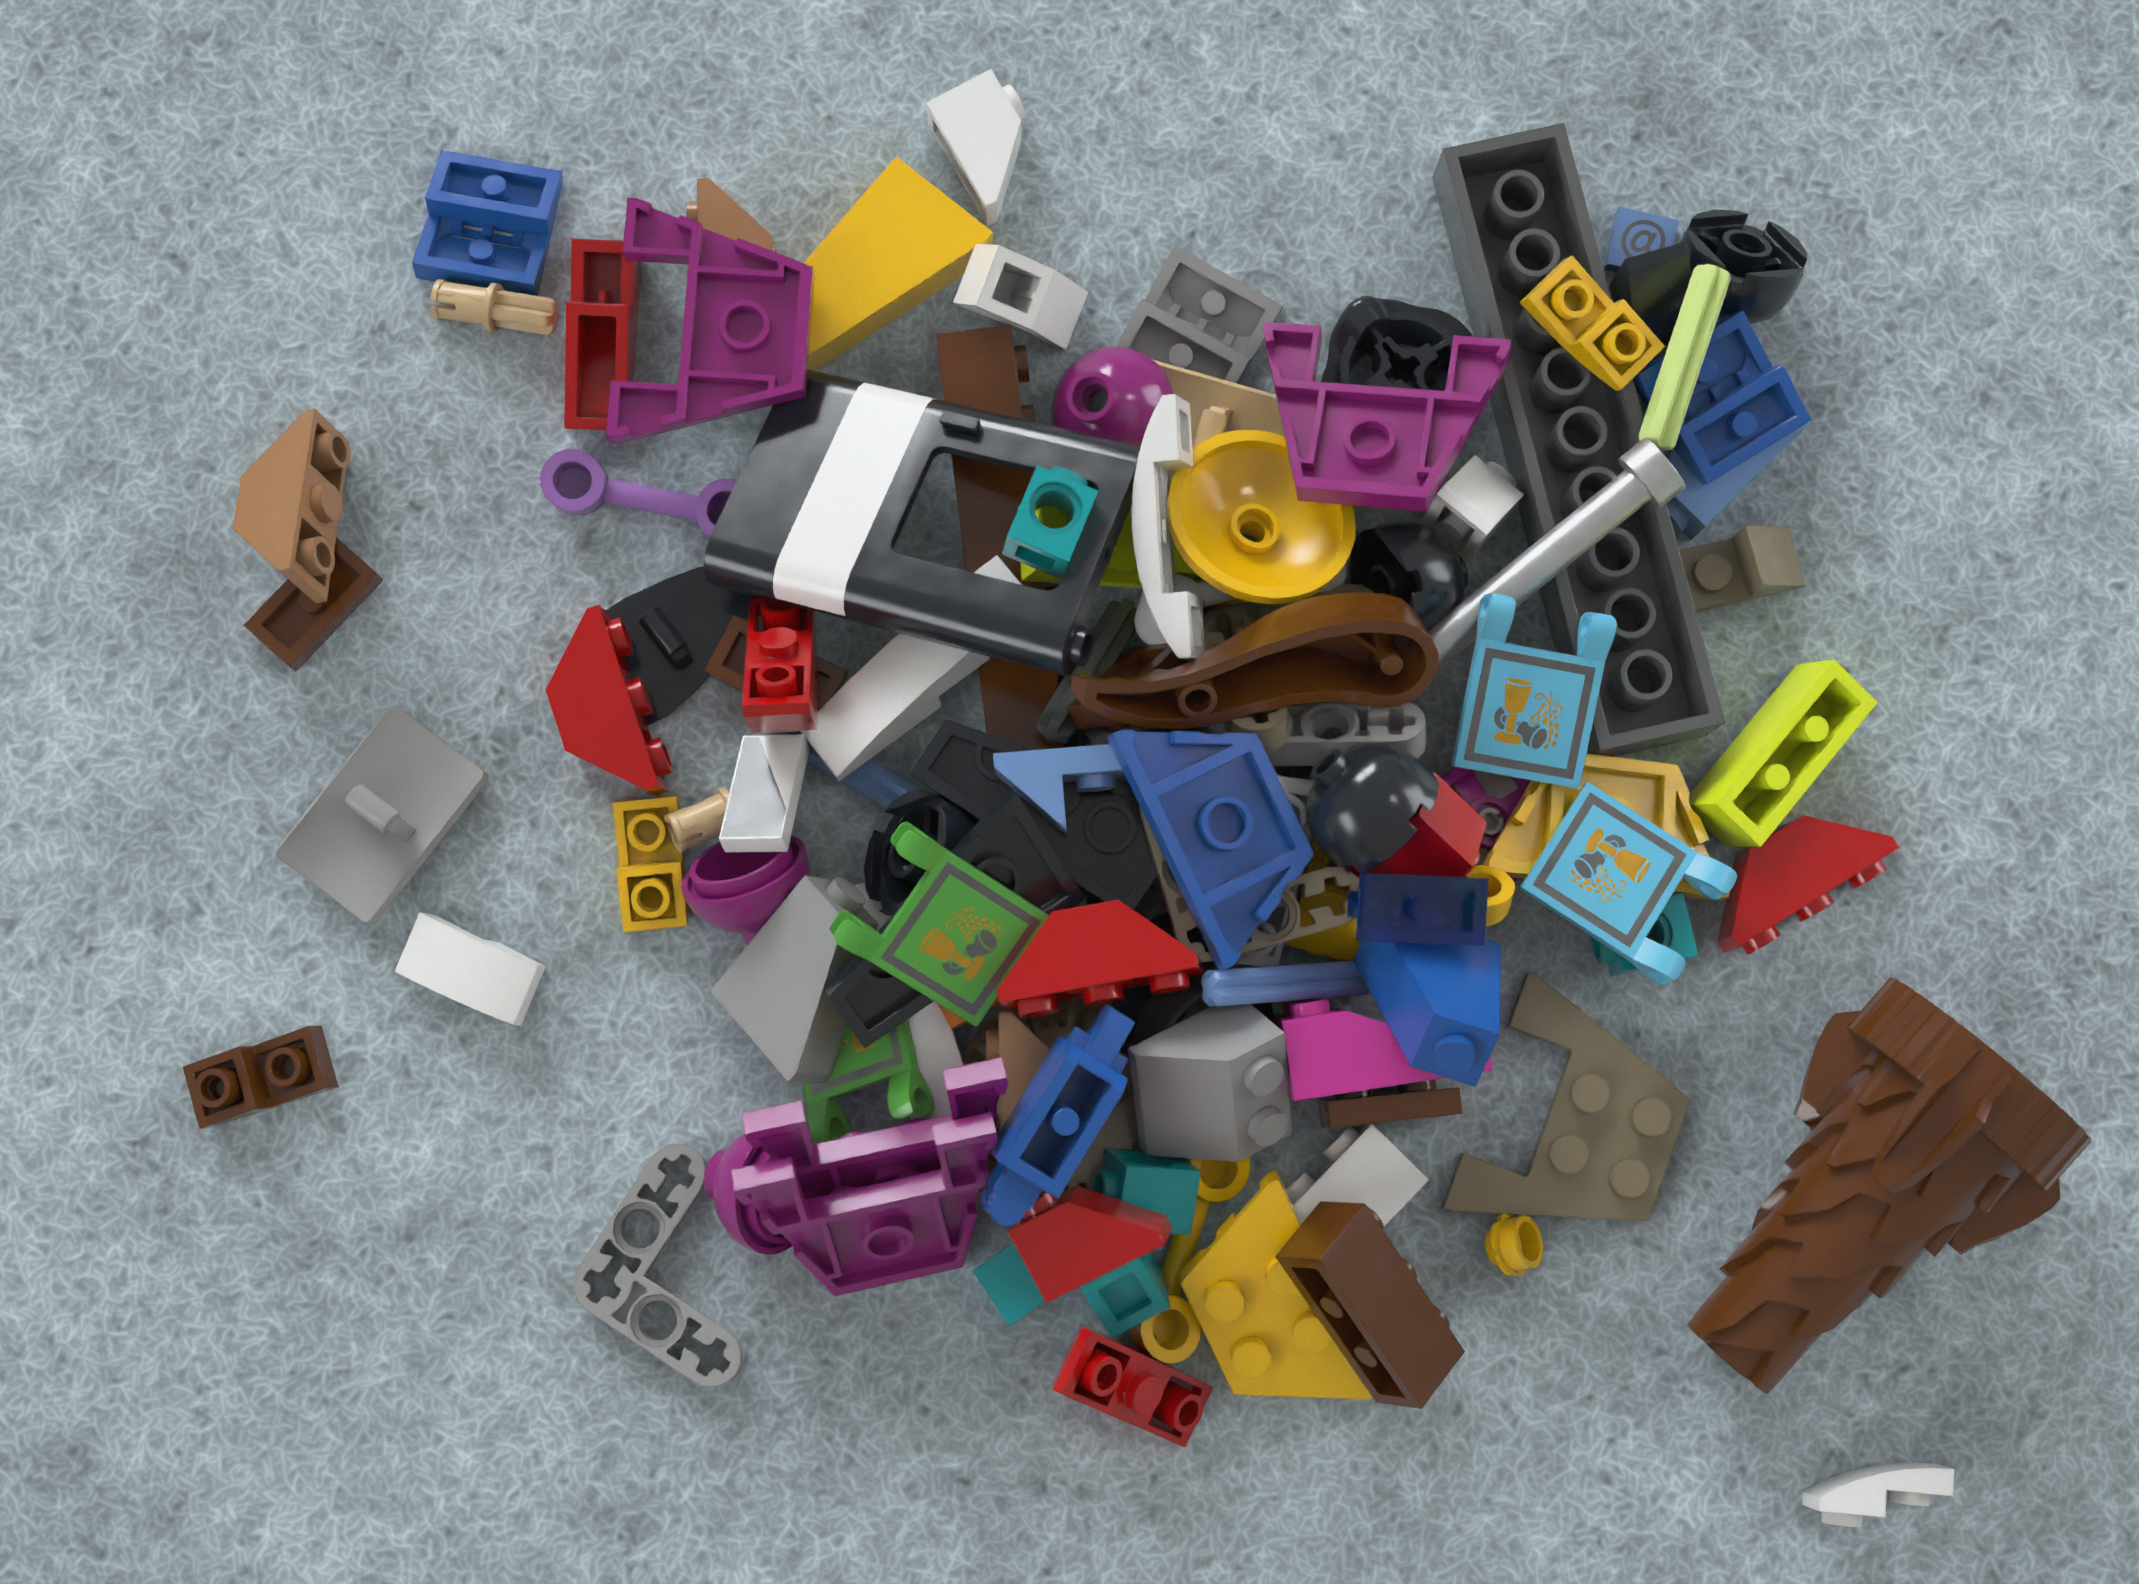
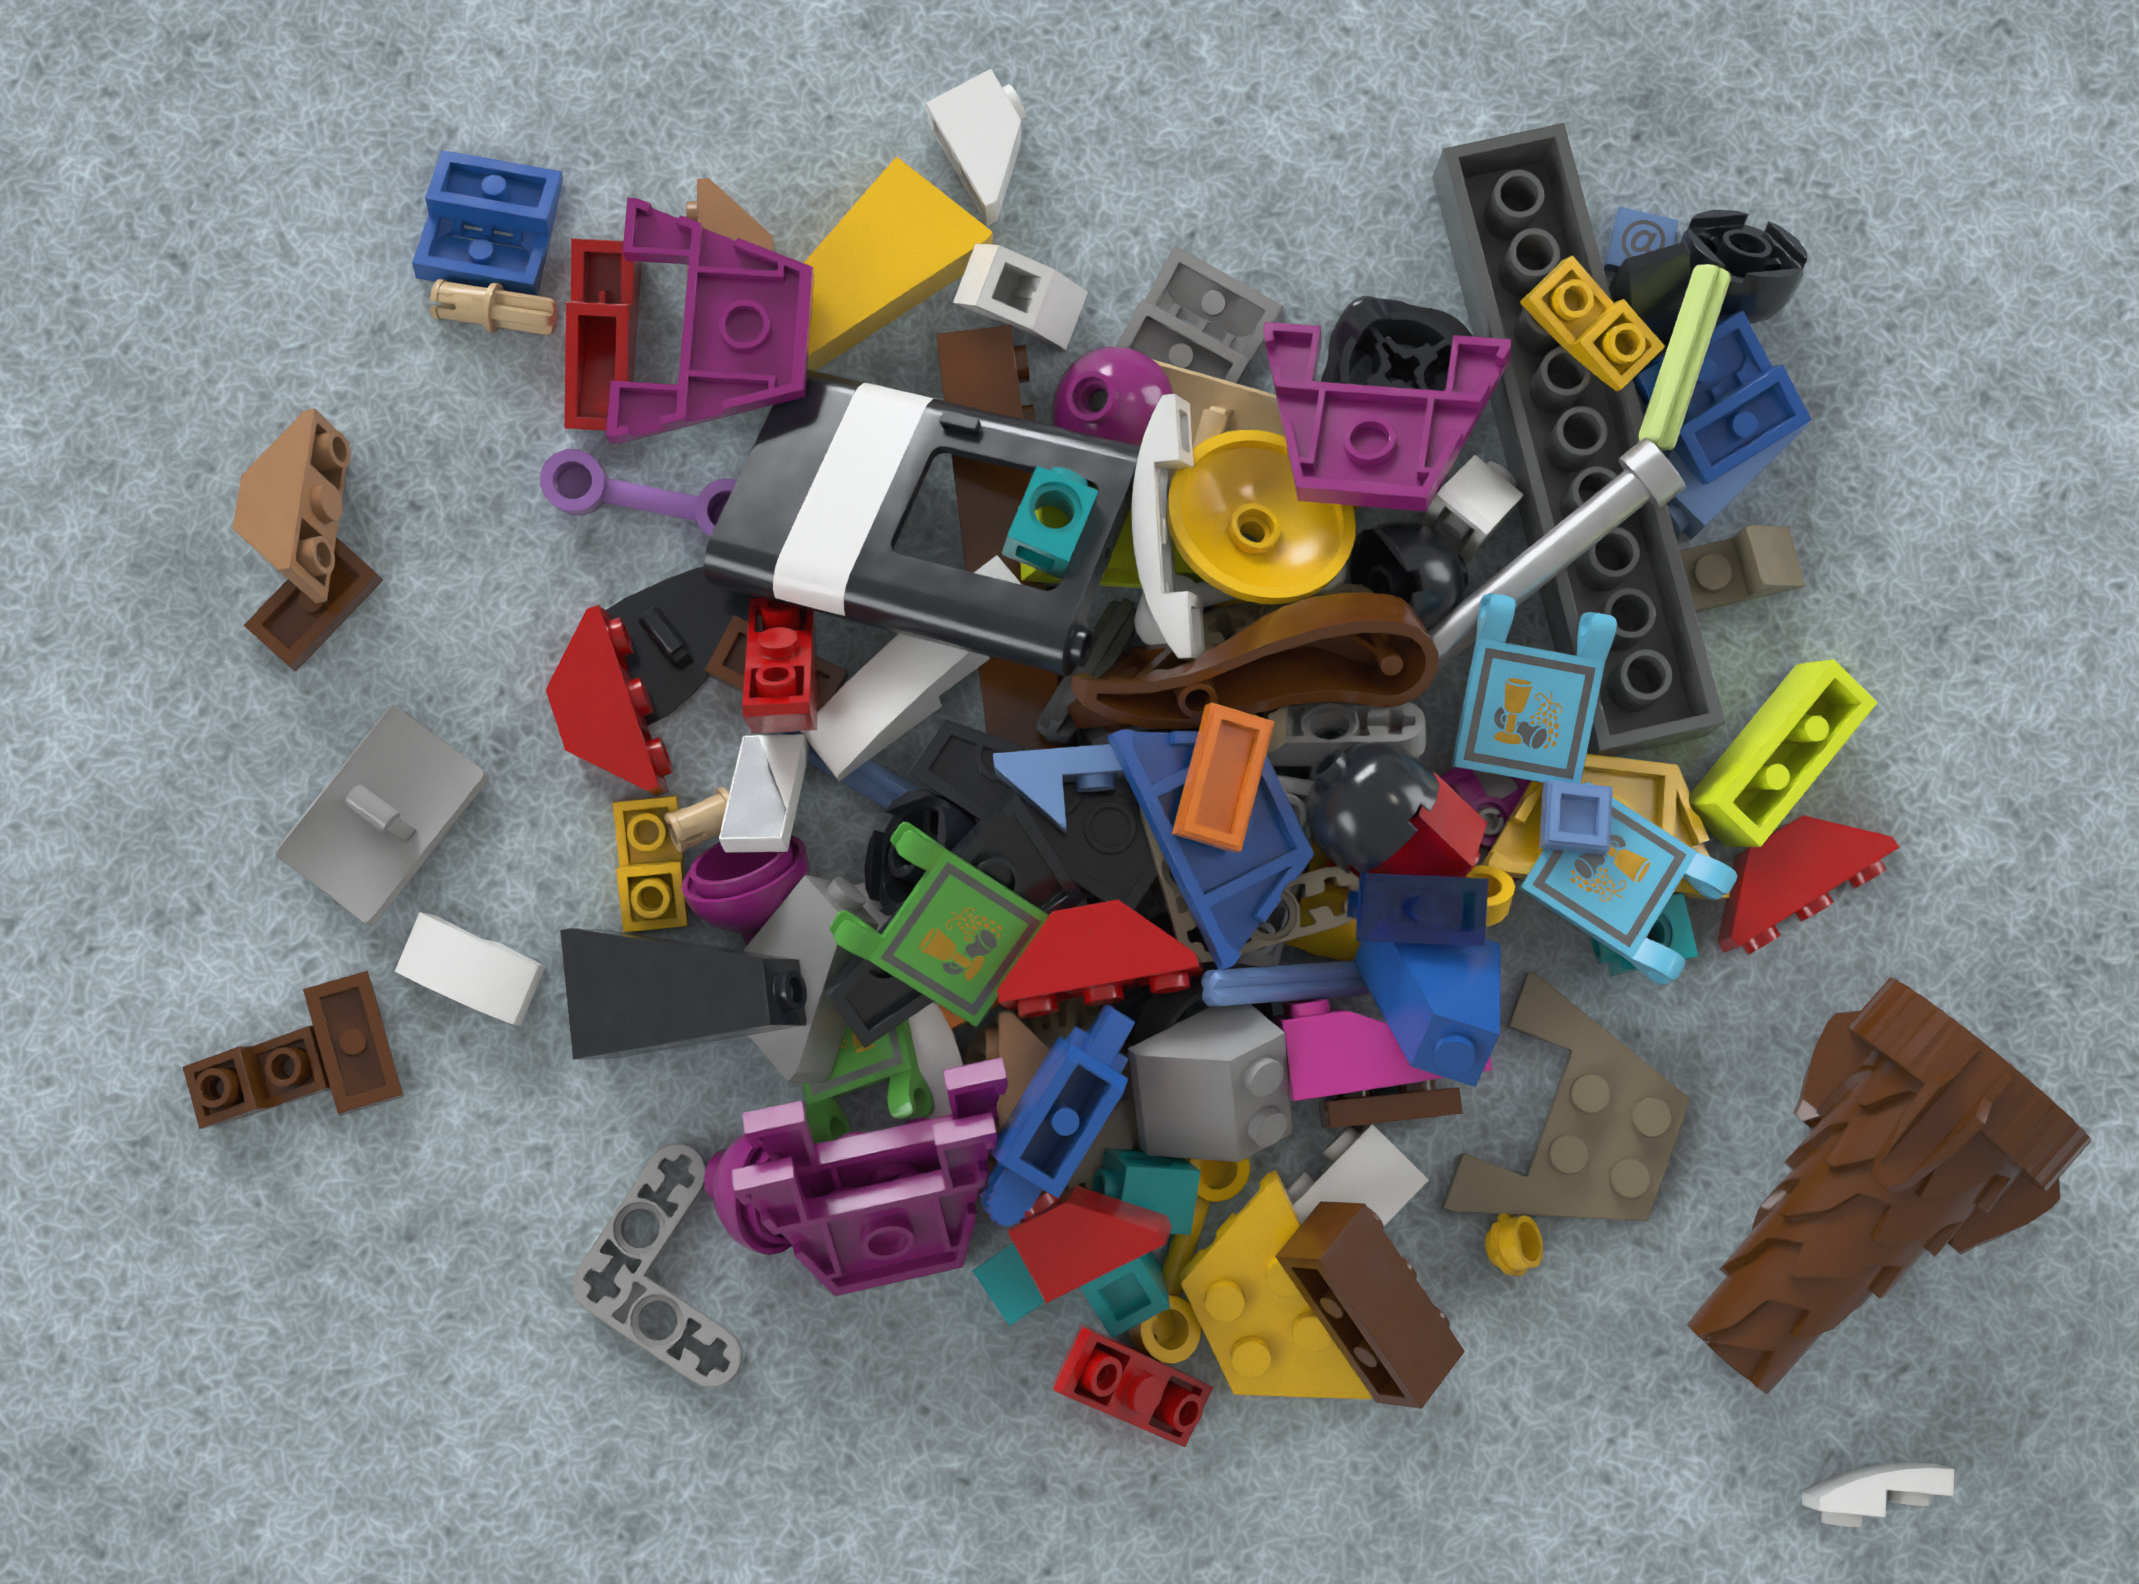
(353, 1043): none -> reddish brown plate
(665, 994): none -> black slope
(1223, 777): none -> orange tile
(1576, 817): none -> medium blue tile

